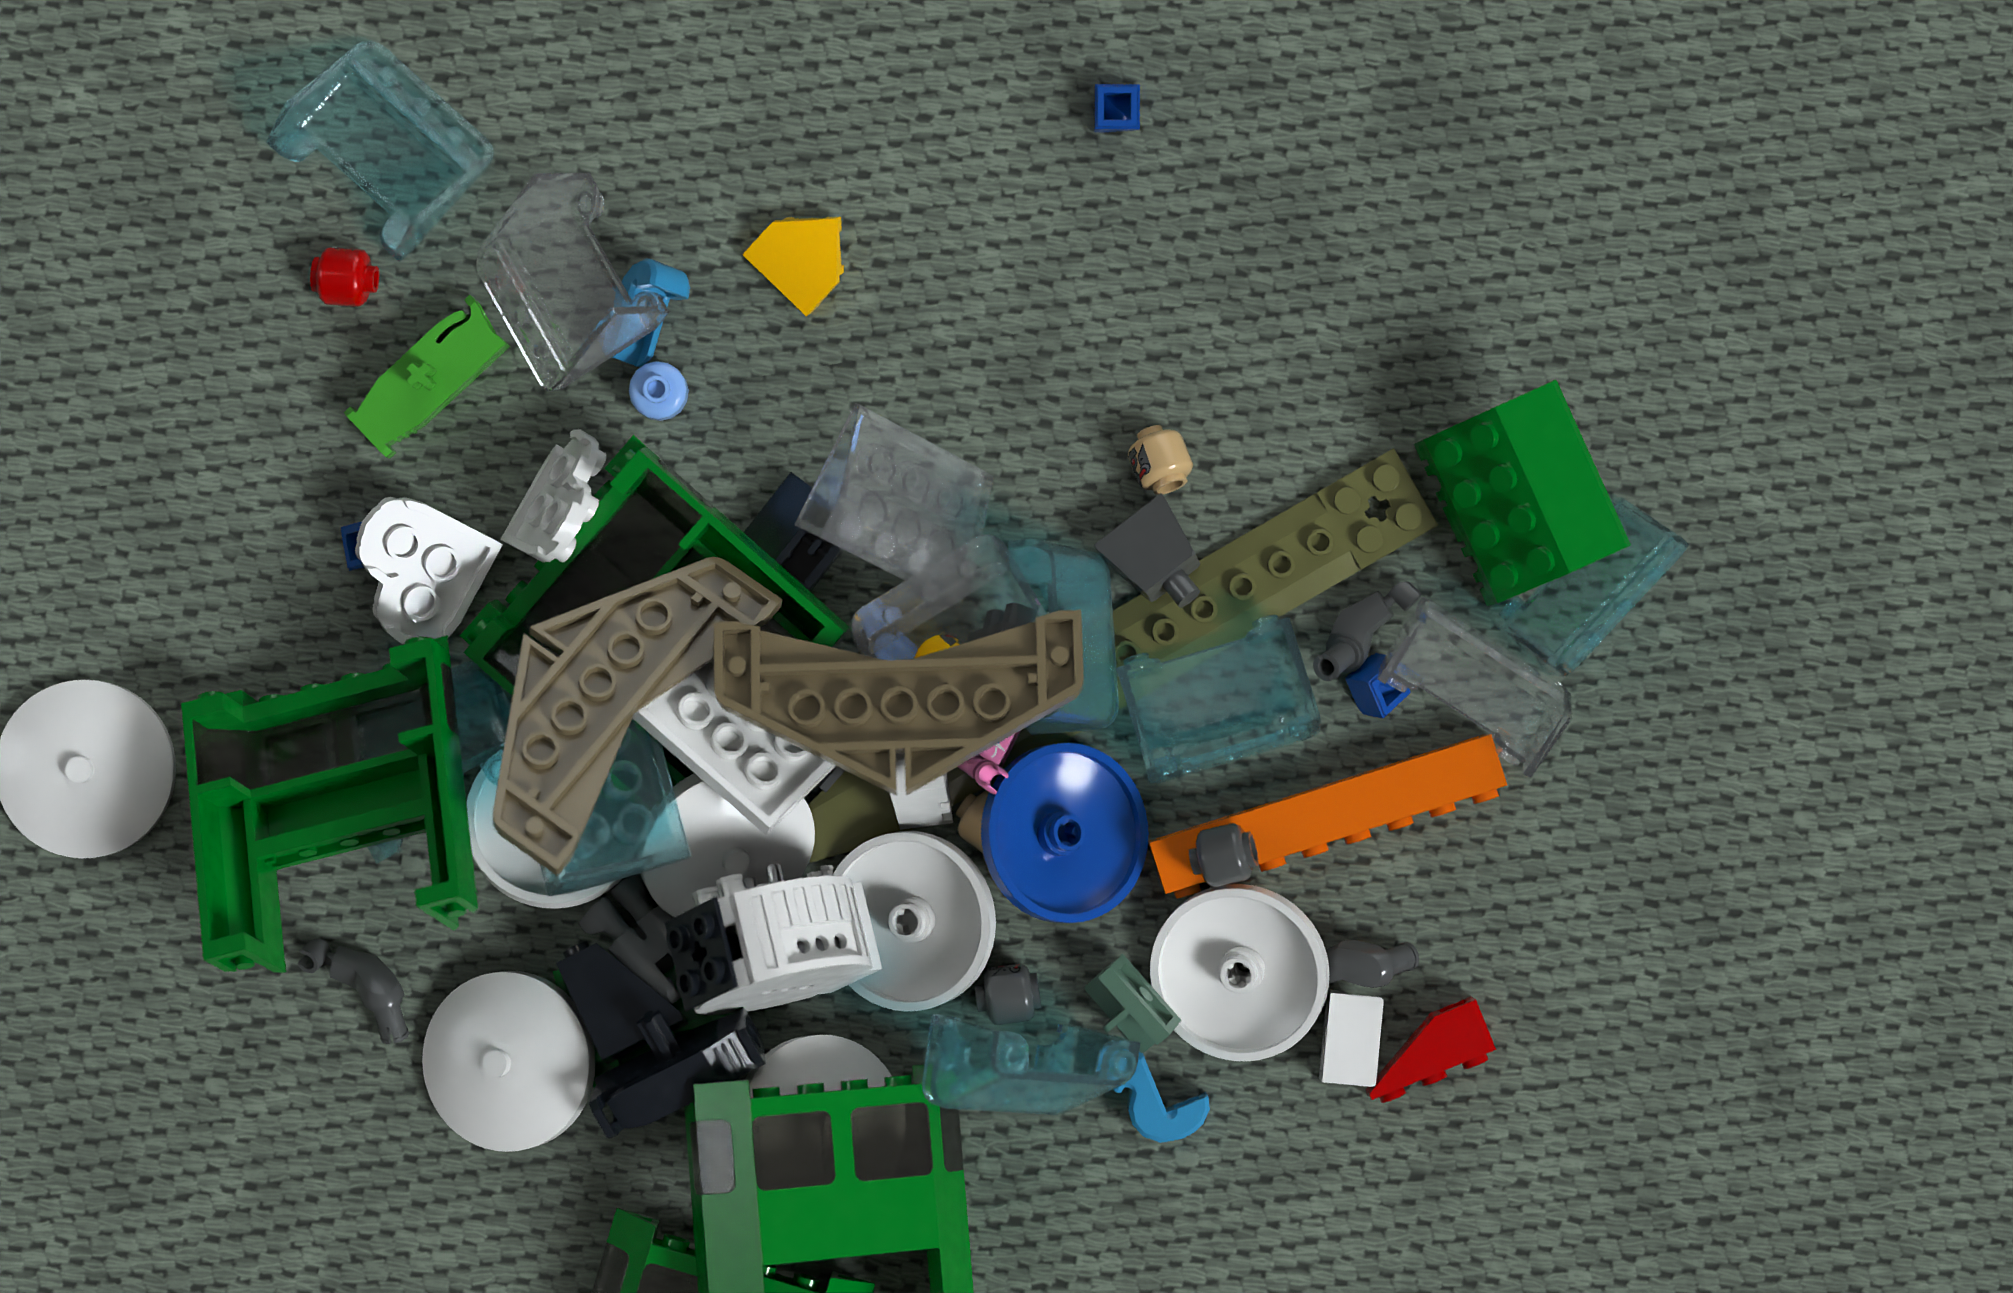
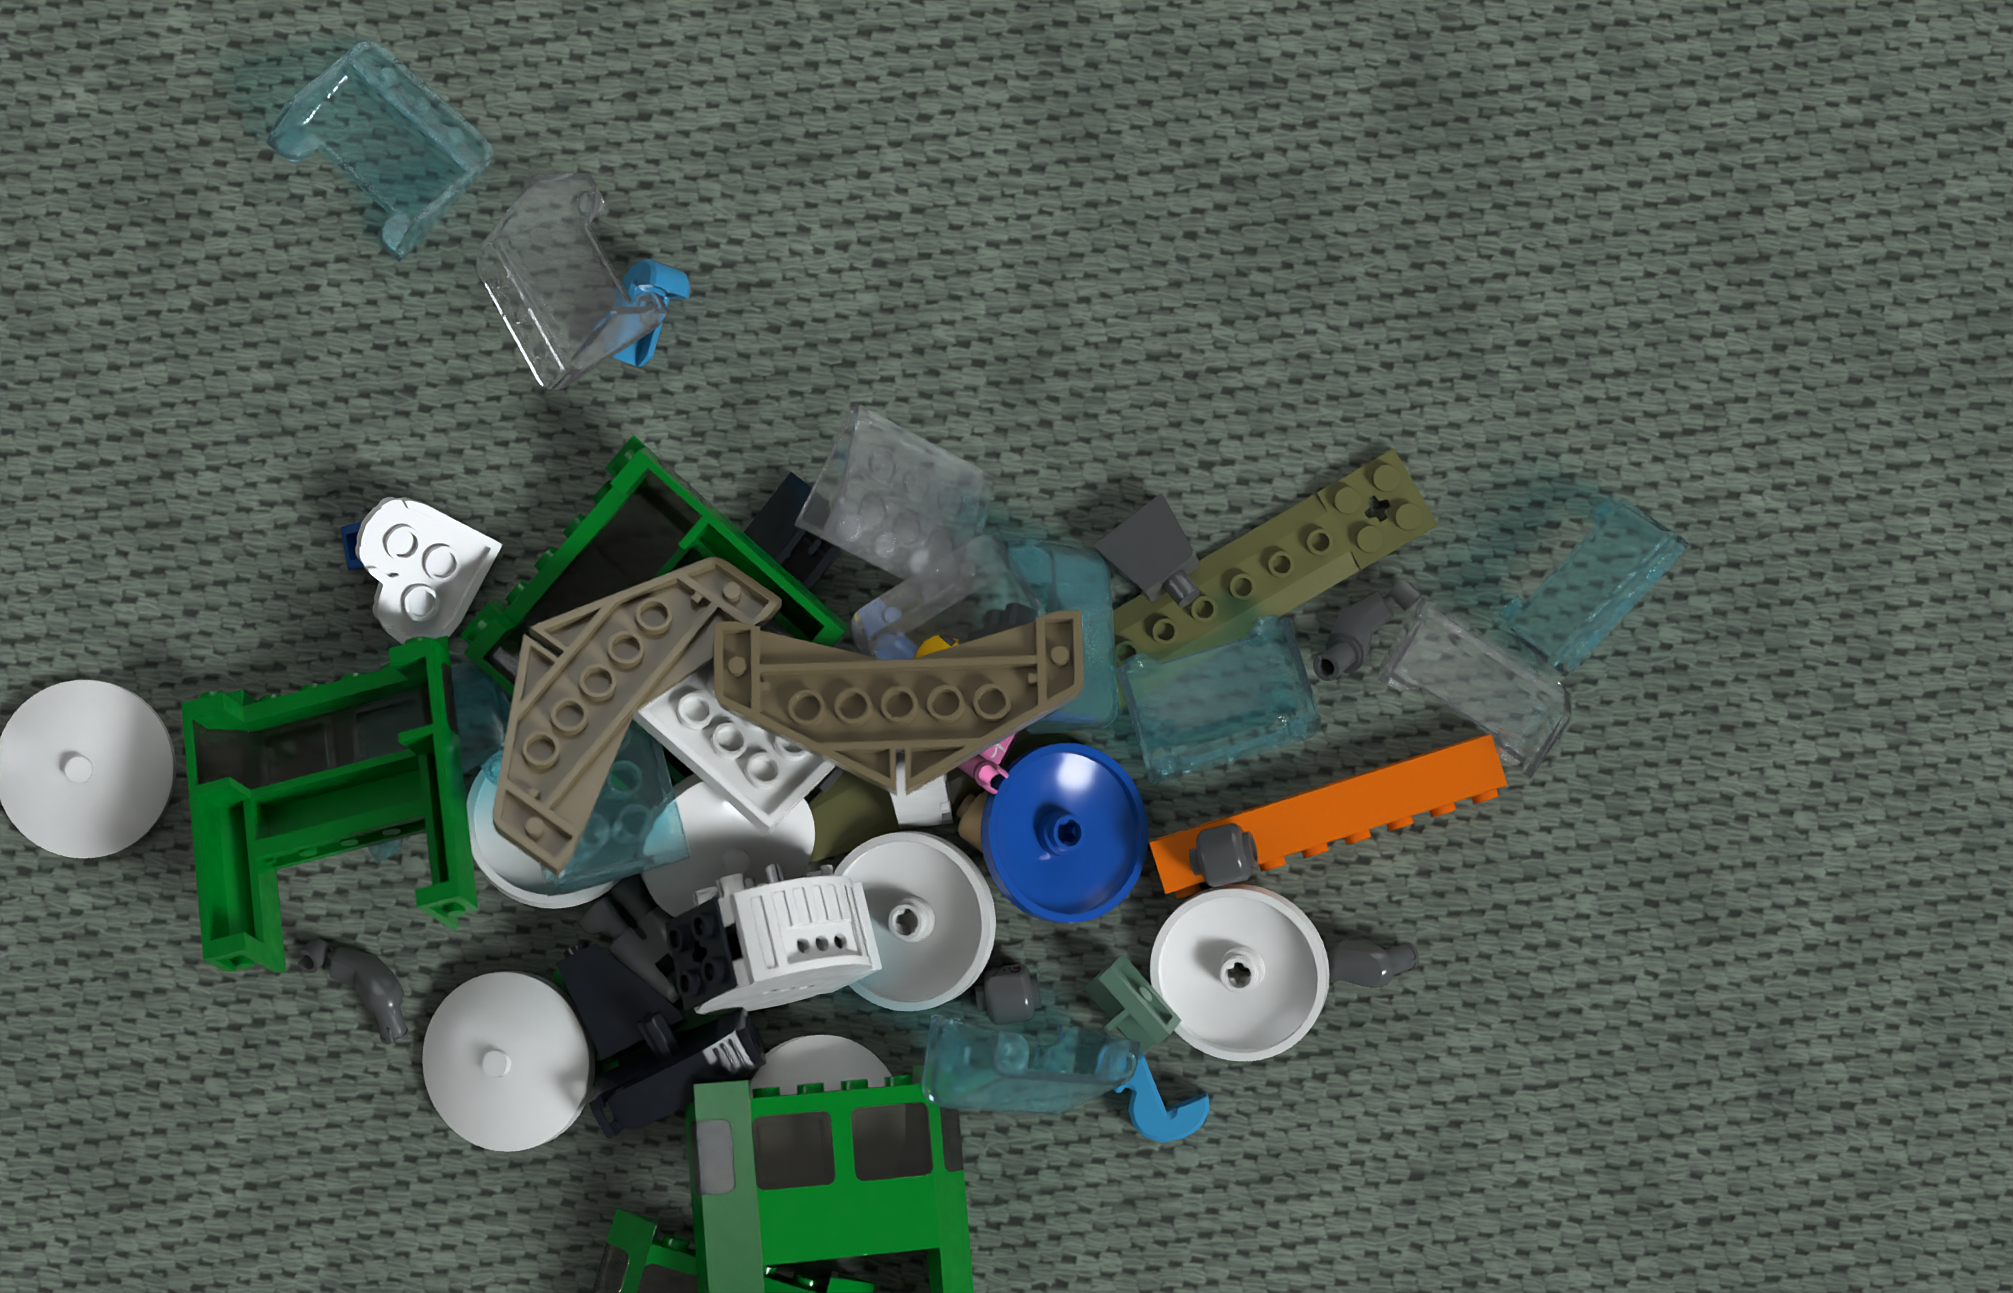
(344, 276): red head -> none
(428, 377): bright green piece -> none
(557, 501): white plate -> none
(658, 390): light blue head -> none
(800, 258): yellow slope -> none
(1116, 107): blue slope -> none
(1160, 460): tan head -> none
(1351, 1039): white panel -> none
(1369, 693): blue slope -> none
(1442, 1041): red slope -> none
(1523, 493): green slope -> none

